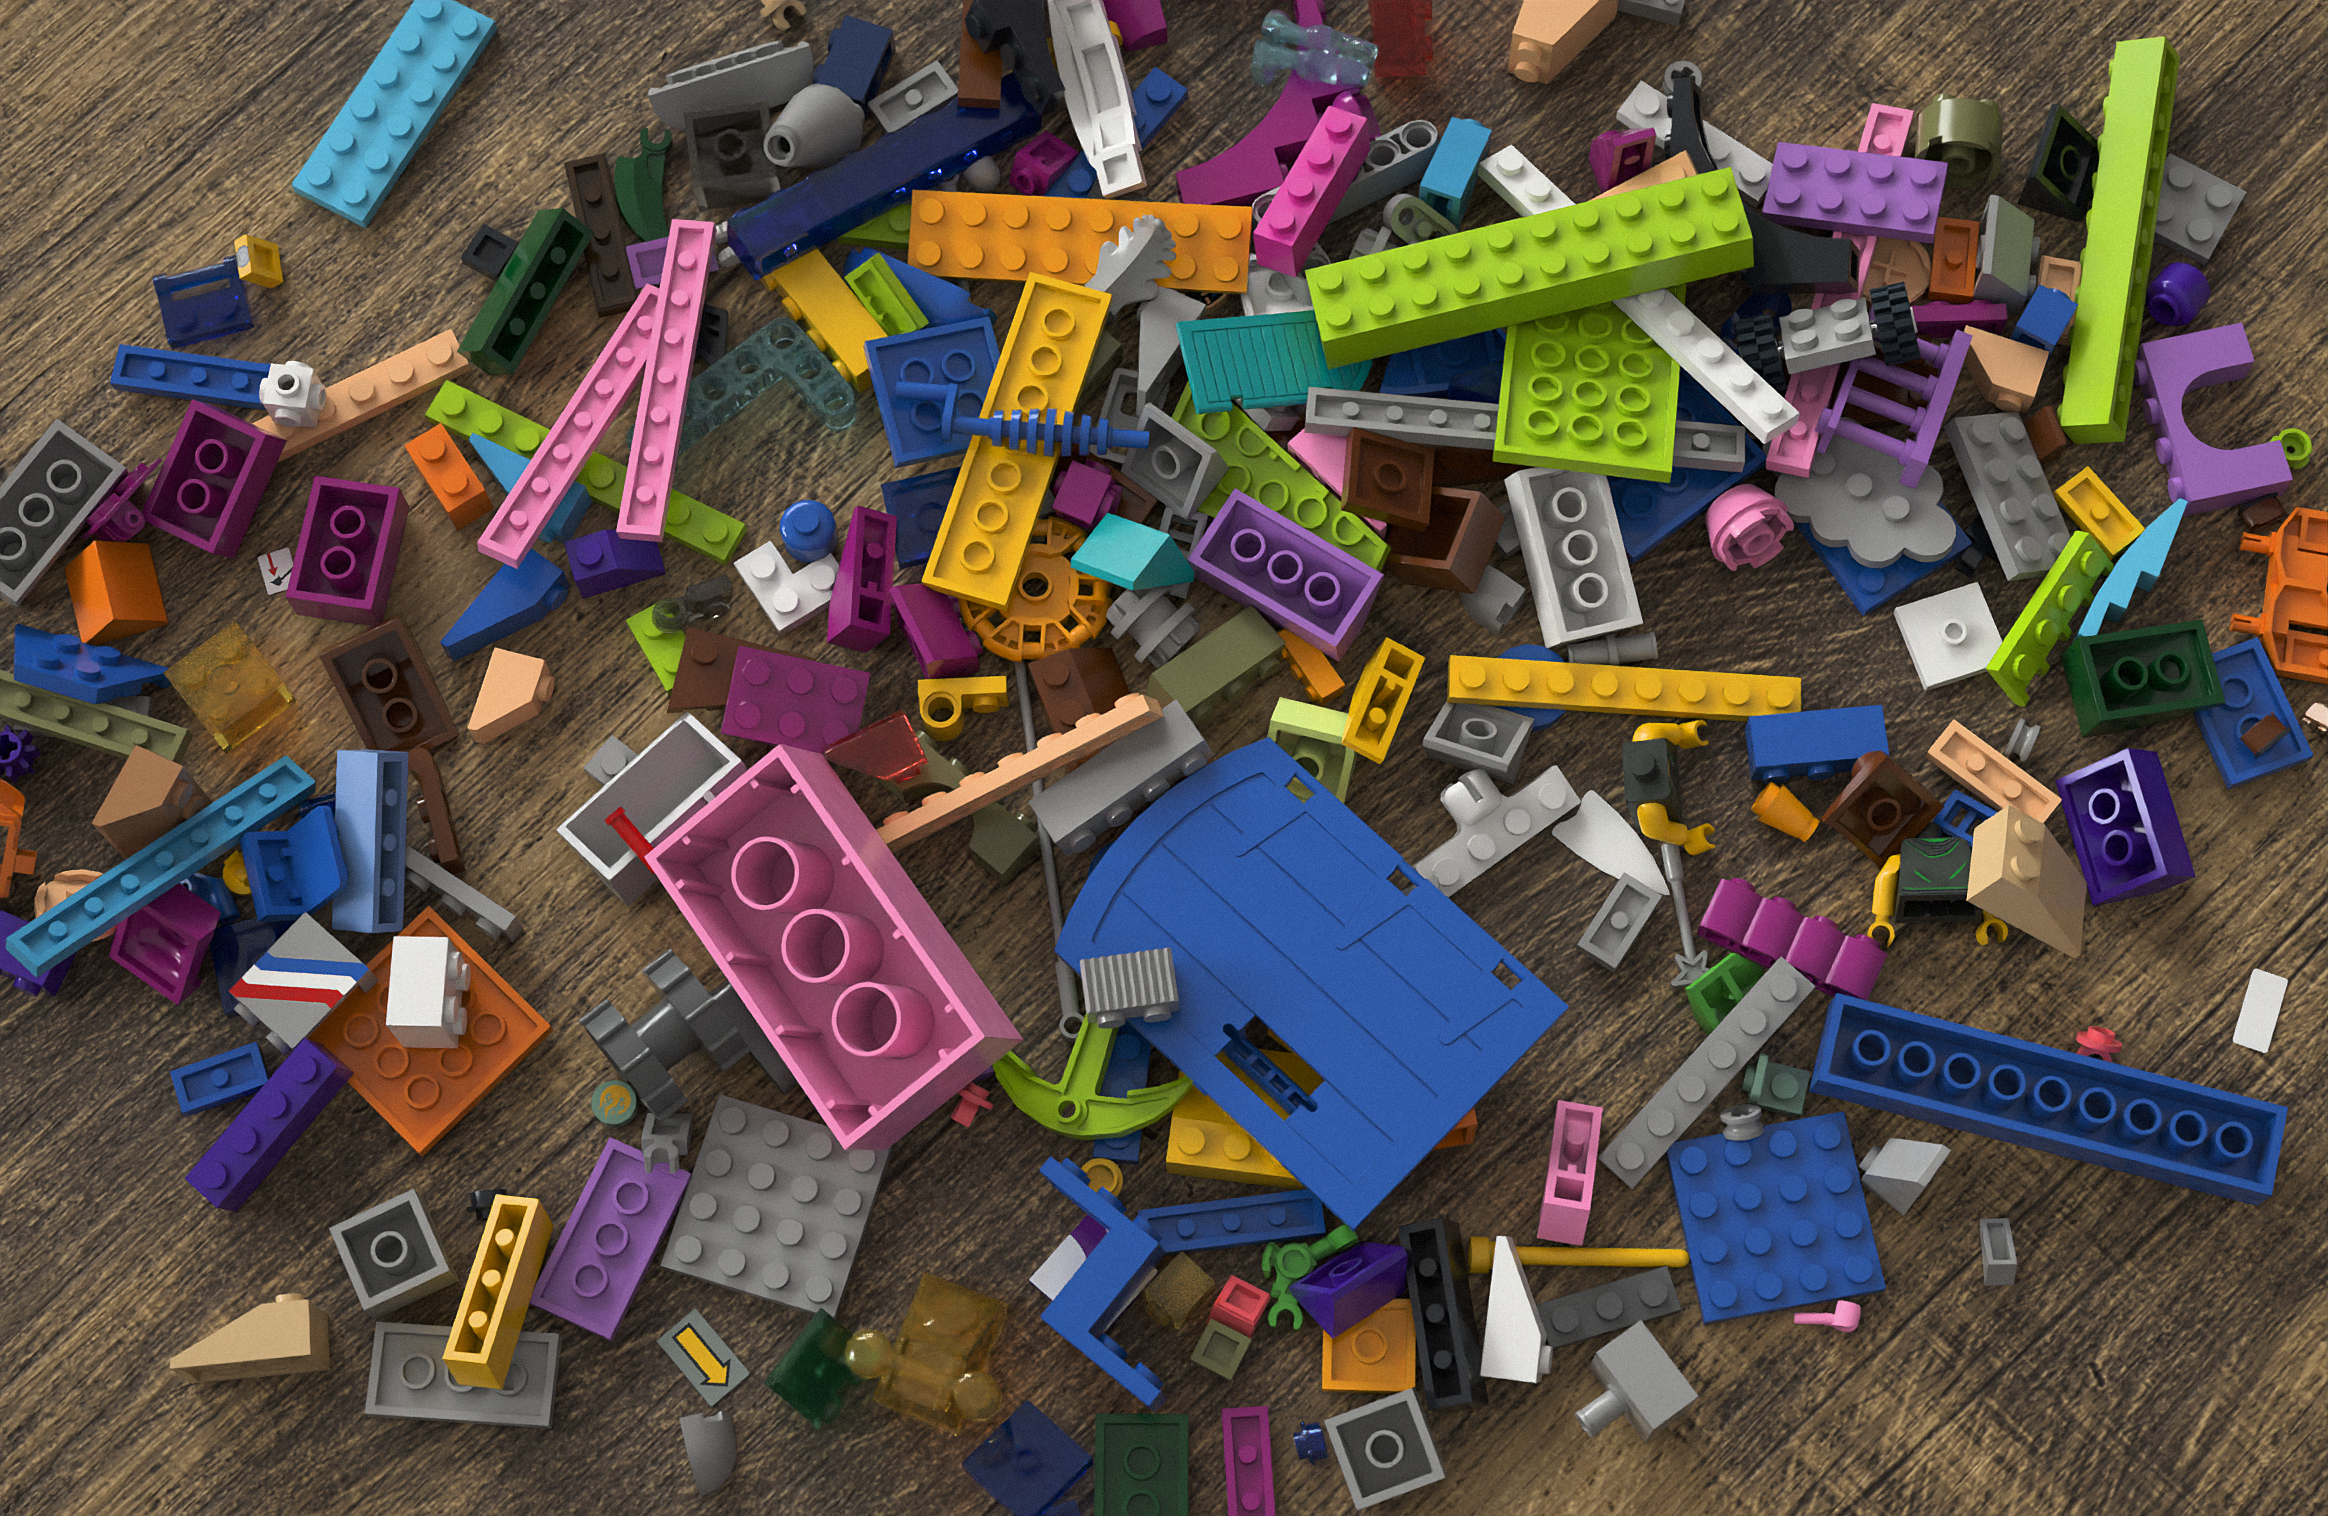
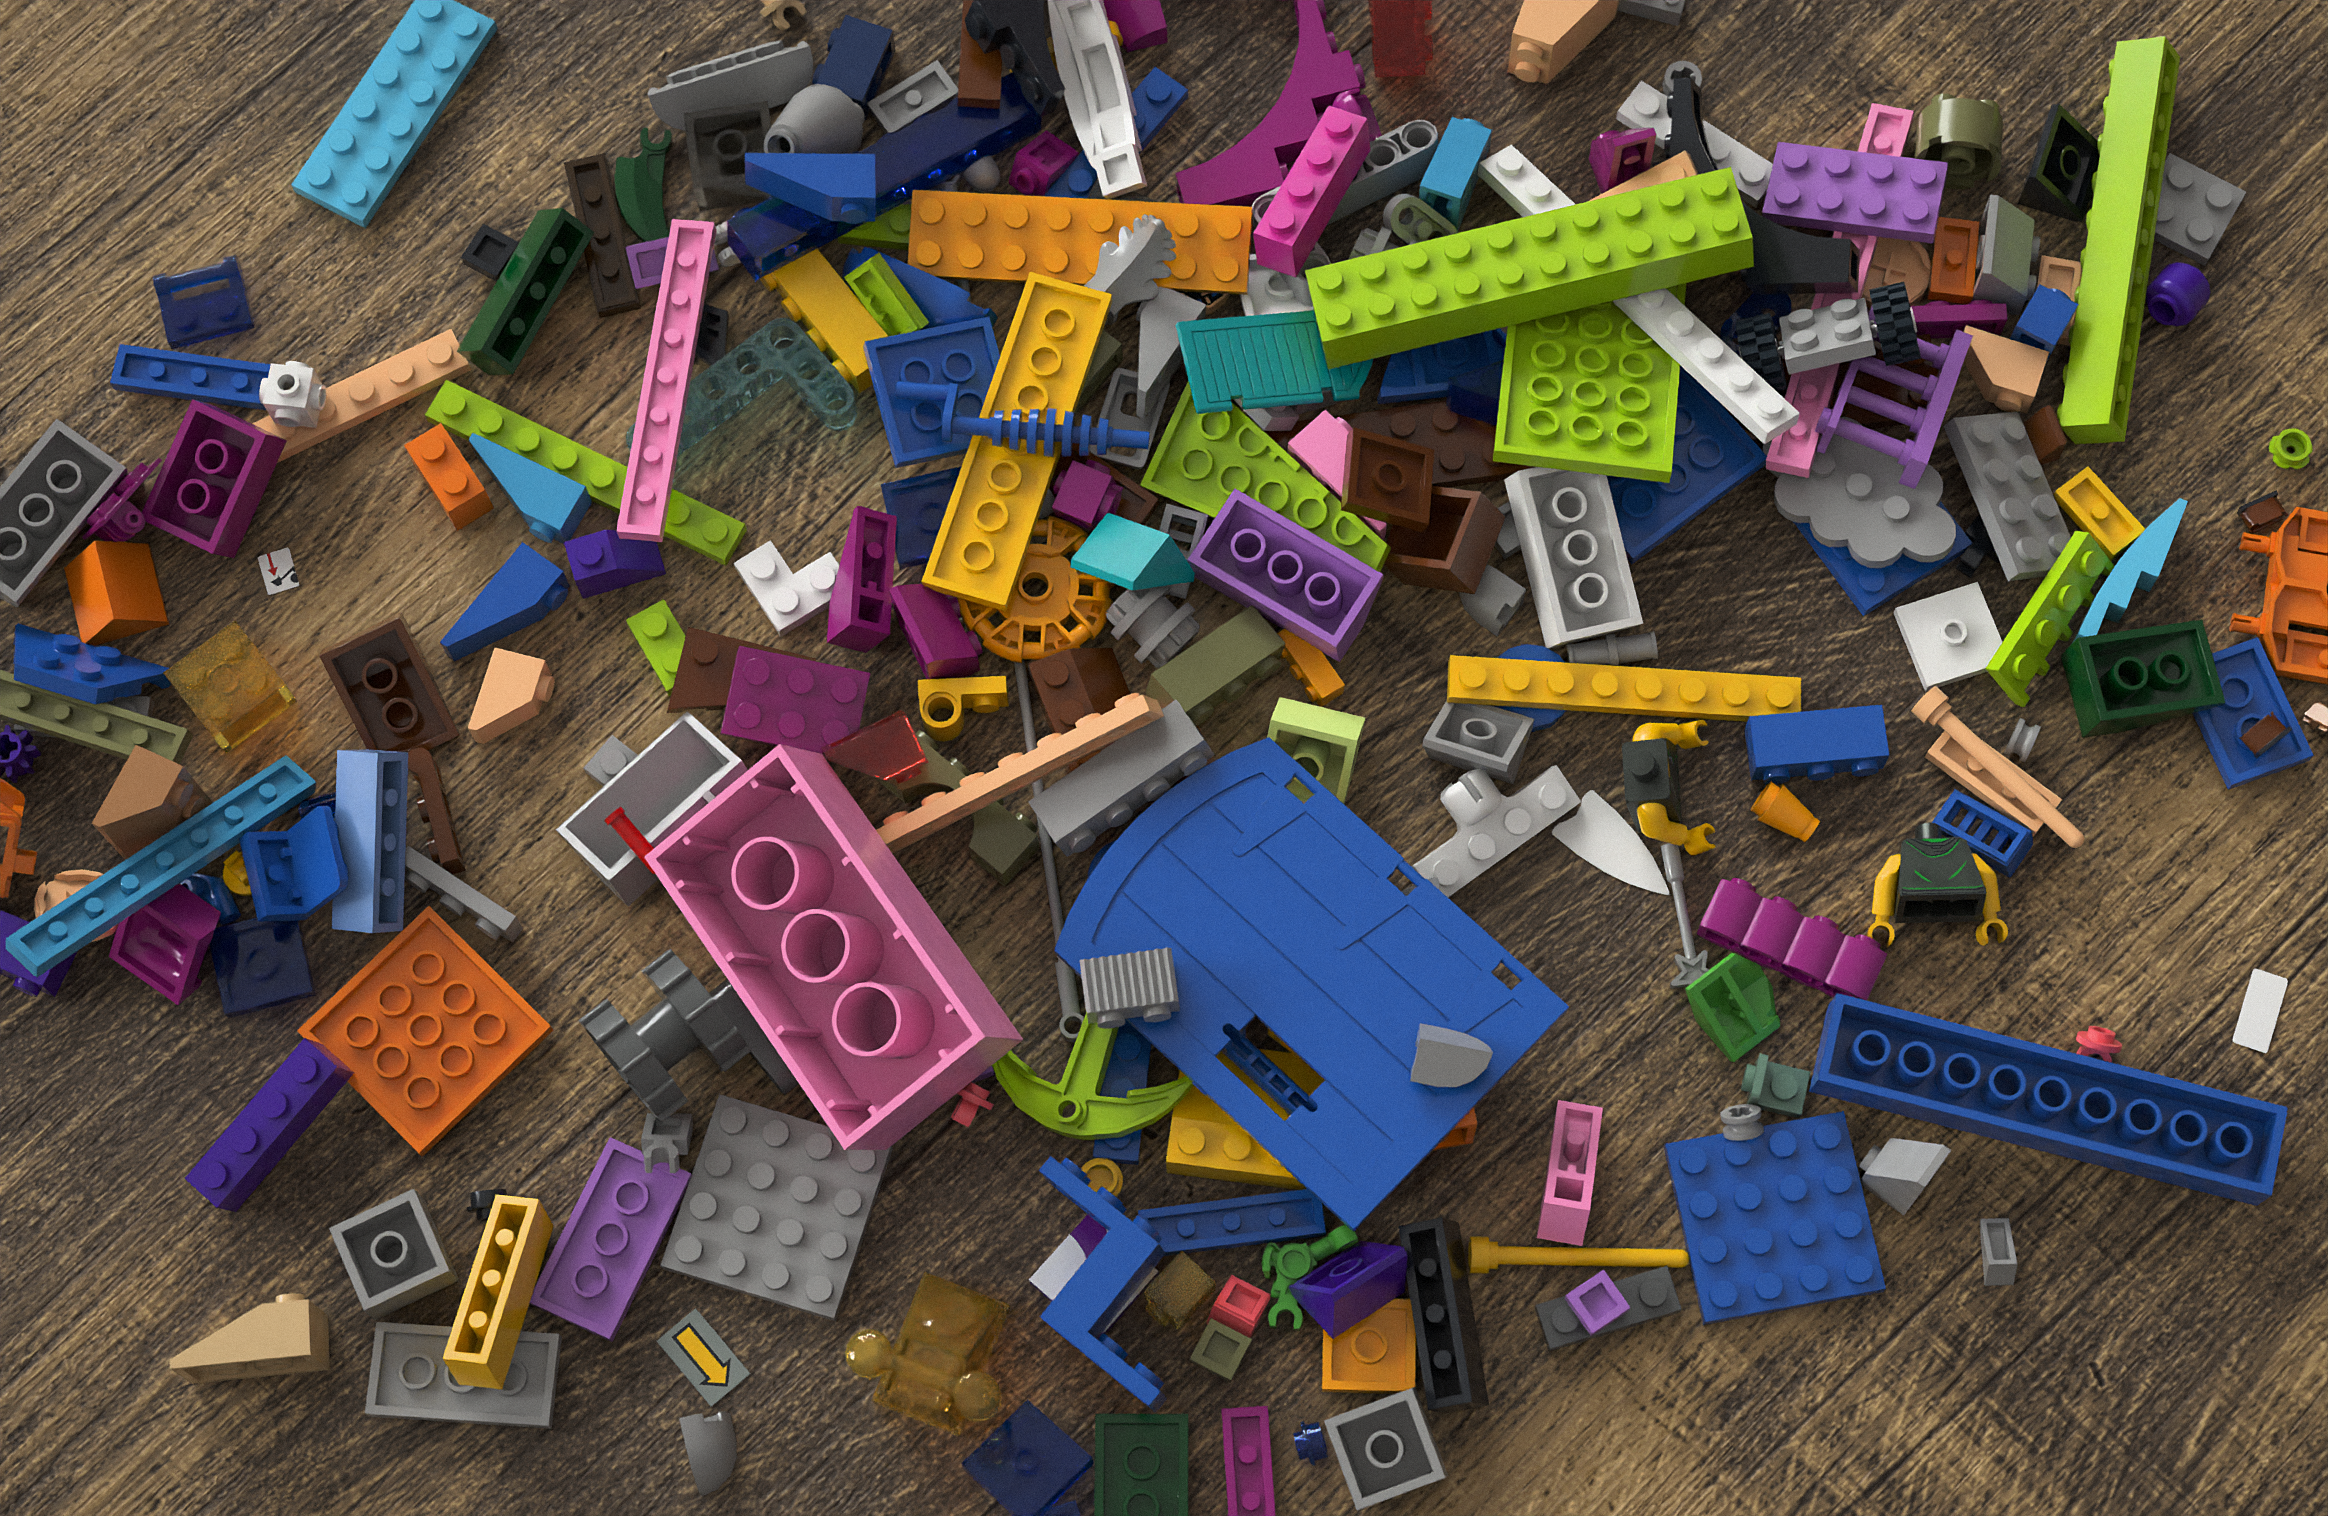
(220, 1079): blue plate -> none
(258, 261): yellow plate -> none
(299, 983): panel -> none
(347, 551): magenta brick -> none
(427, 992): white brick -> none
(573, 437): bright pink plate -> none
(614, 1104): sand green tile -> none
(701, 600): clear smoke plate -> none
(808, 531): blue head -> none
(815, 1372): clear green slope -> none
(825, 184): none -> blue slope
(1176, 466): light grey slope -> none
(1330, 55): clear light blue piece -> none
(1381, 699): yellow slope -> none
(1448, 1057): none -> light grey brick
(1475, 423): light grey plate -> none
(1514, 1330): white slope -> none
(1597, 1303): none -> medium lavender plate
(1619, 922): light grey plate -> none
(1638, 1384): light grey brick -> none
(1706, 1072): light grey plate -> none
(1747, 526): bright pink cone -> none
(1844, 1319): bright pink hand -> none
(1881, 807): reddish brown slope -> none
(1936, 710): none -> light nougat piece
(2027, 880): tan slope -> none
(2125, 827): dark purple slope -> none
(2198, 472): medium lavender arch -> none

